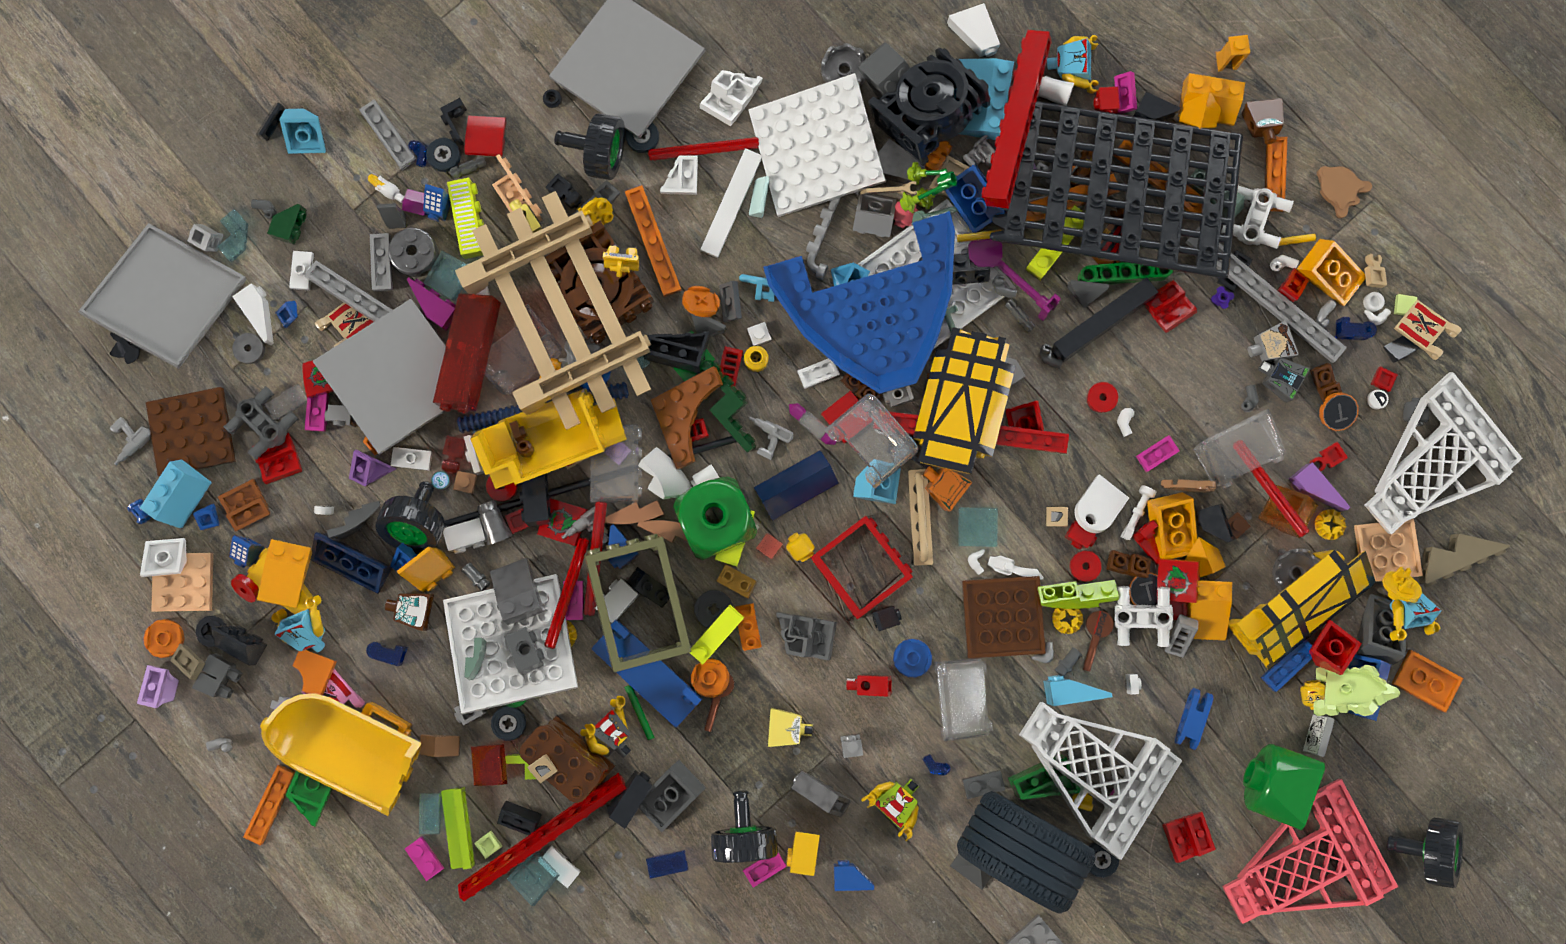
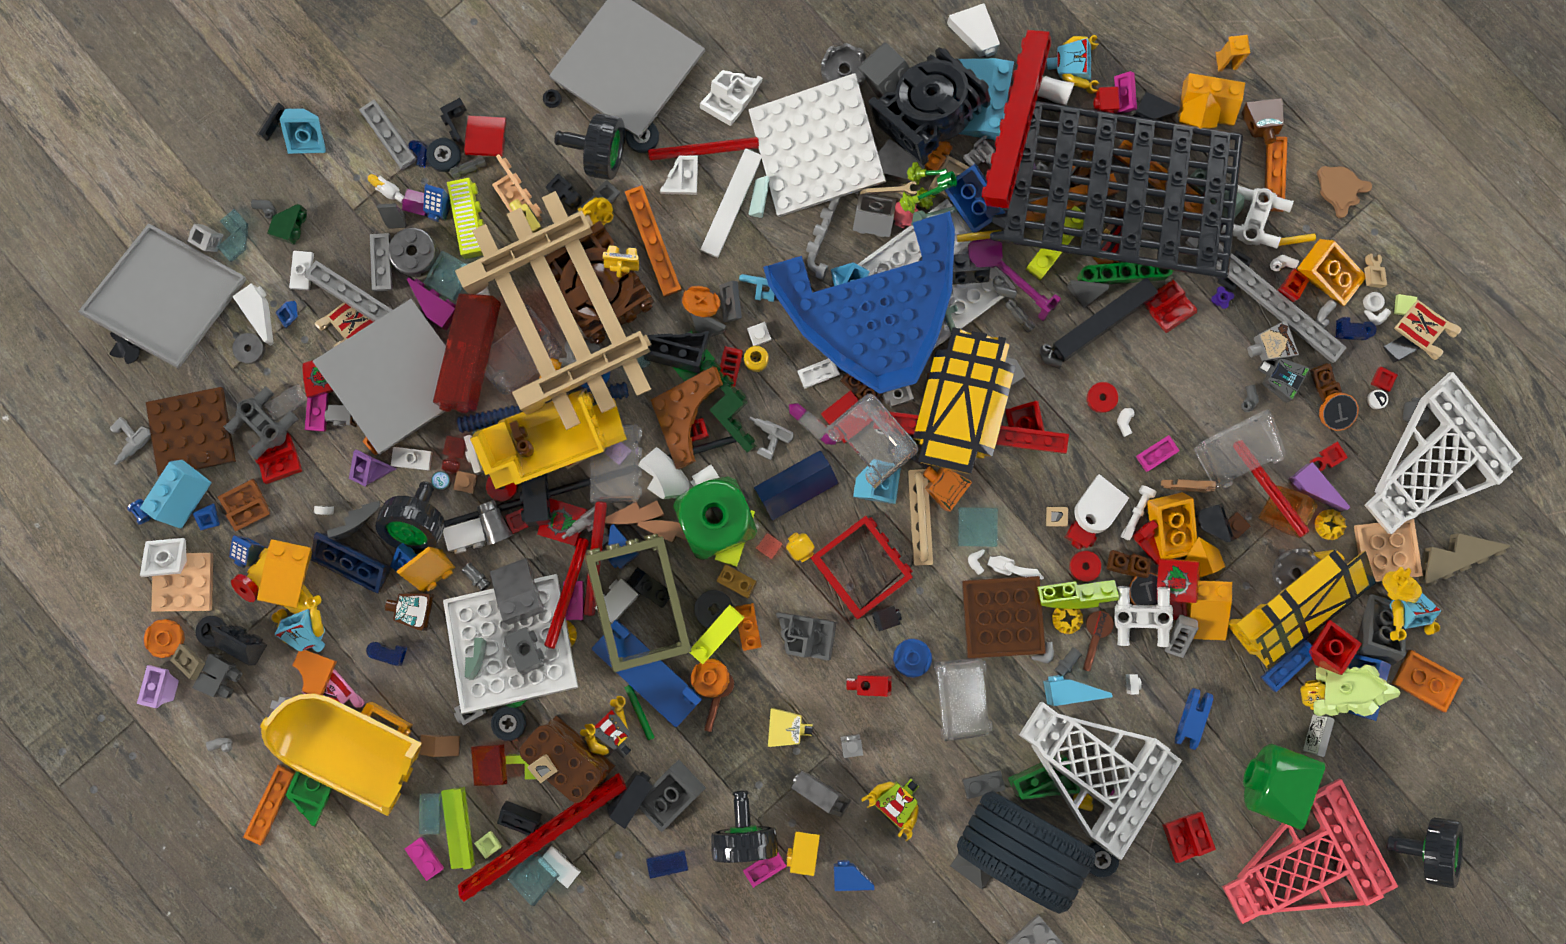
(936, 768): clear blue arm -> none

